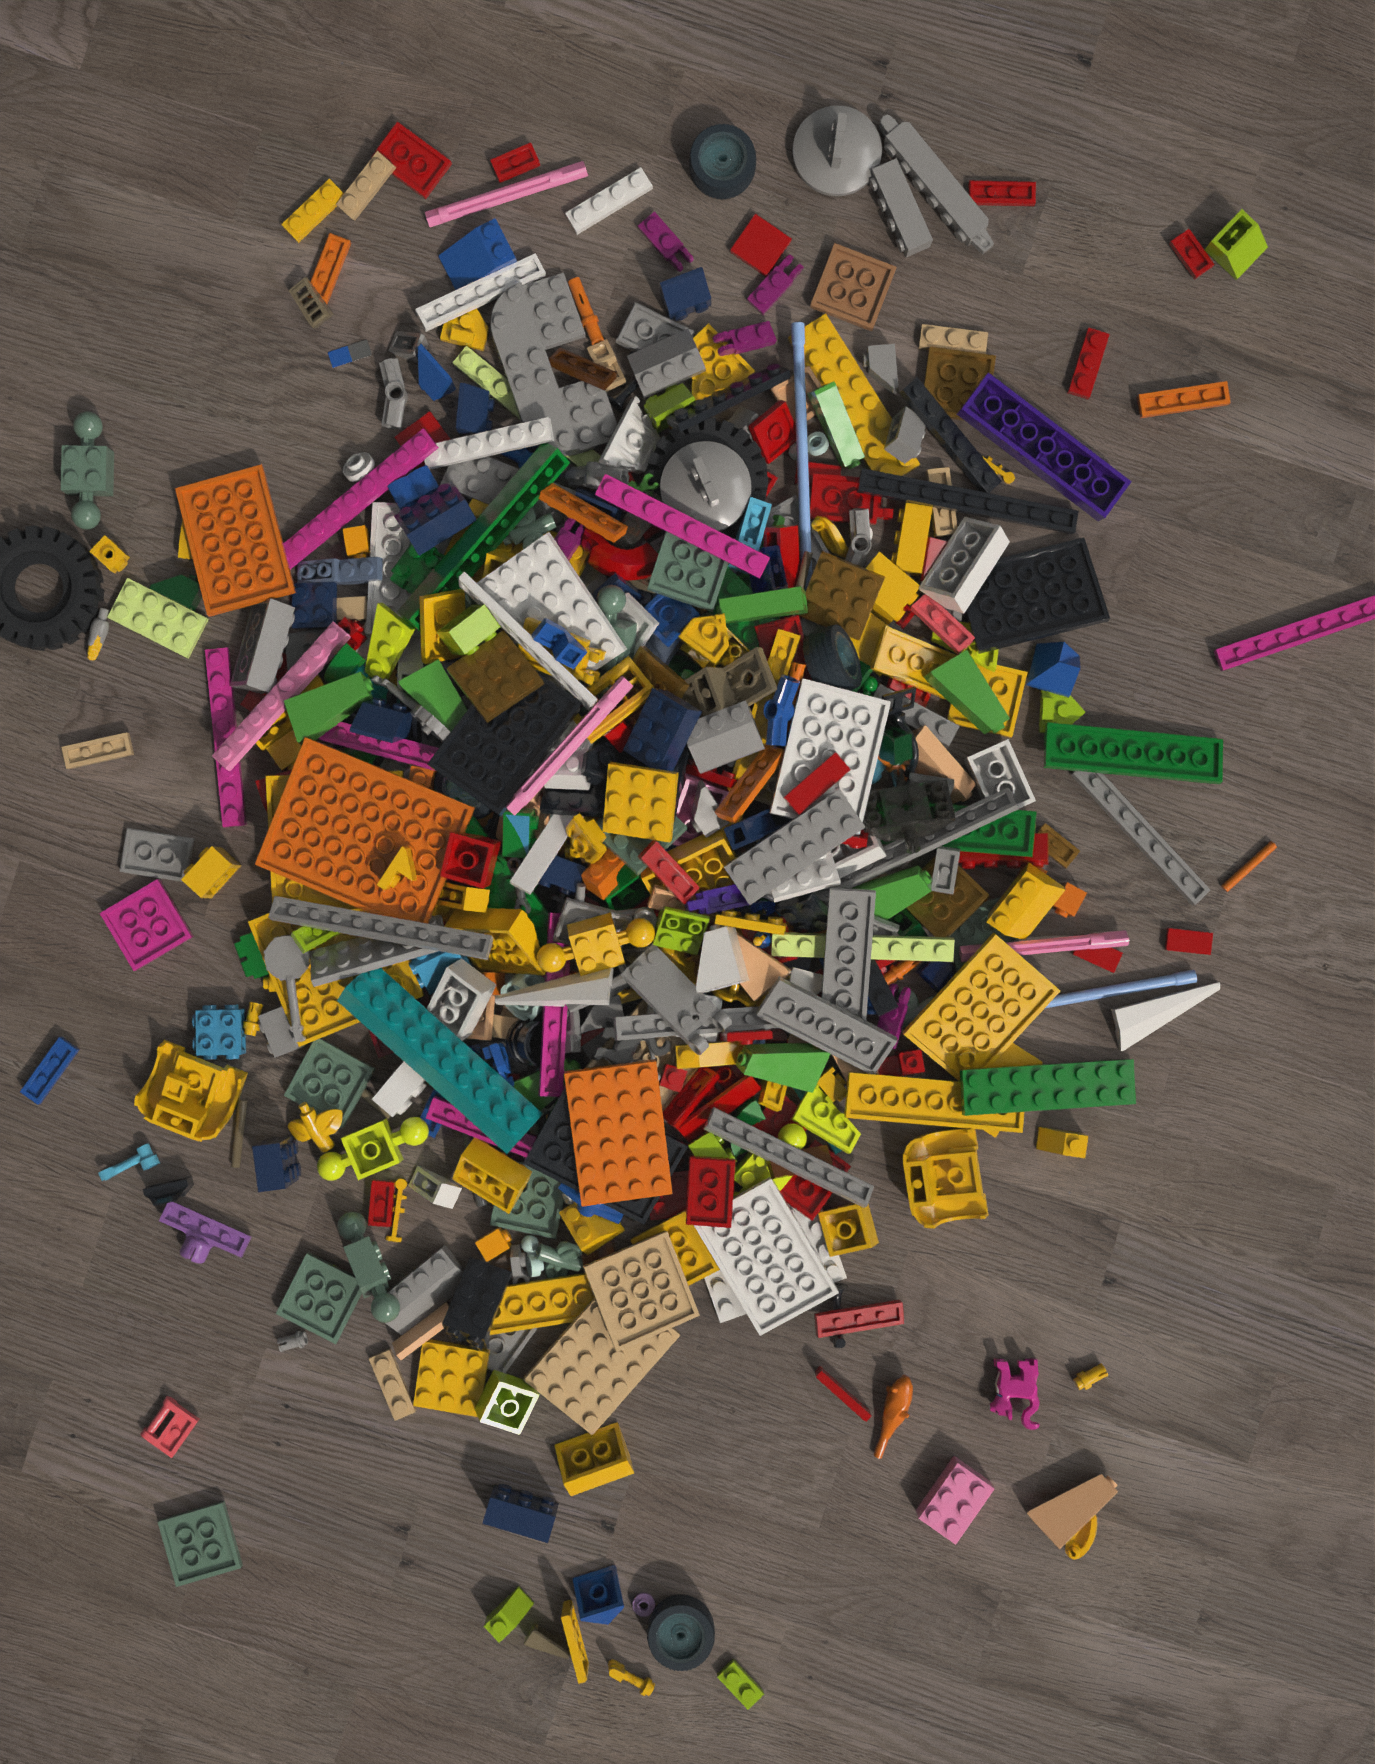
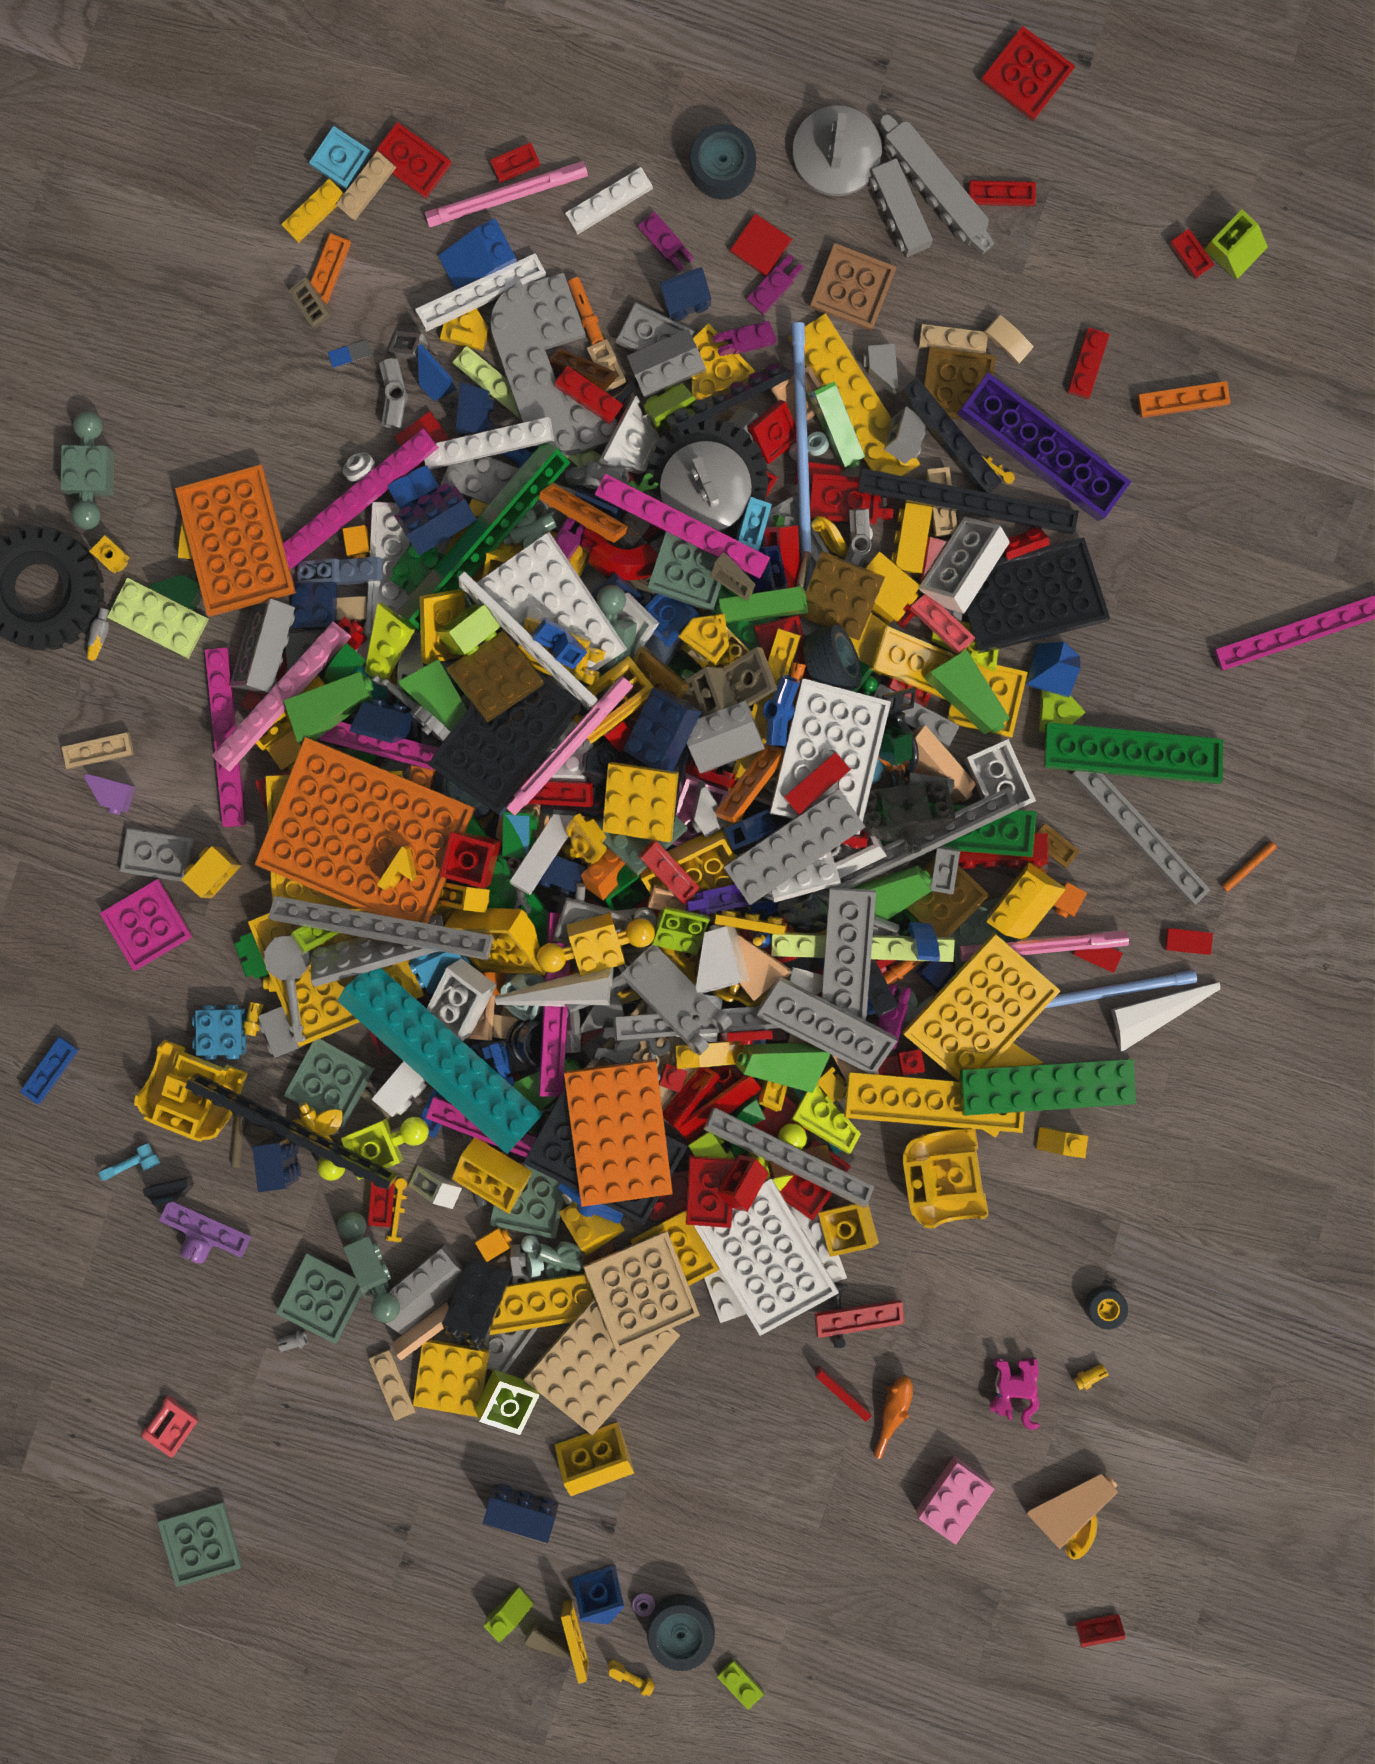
(111, 794): none -> medium lavender slope
(286, 1128): none -> black plate
(340, 158): none -> medium azure plate
(565, 794): none -> red plate
(588, 395): none -> red plate
(732, 577): none -> dark tan slope
(743, 1183): none -> red brick
(924, 941): none -> blue slope
(1008, 338): none -> tan slope
(1026, 542): none -> red plate
(1028, 73): none -> red plate
(1100, 1630): none -> red plate
(1111, 1314): none -> black wheel

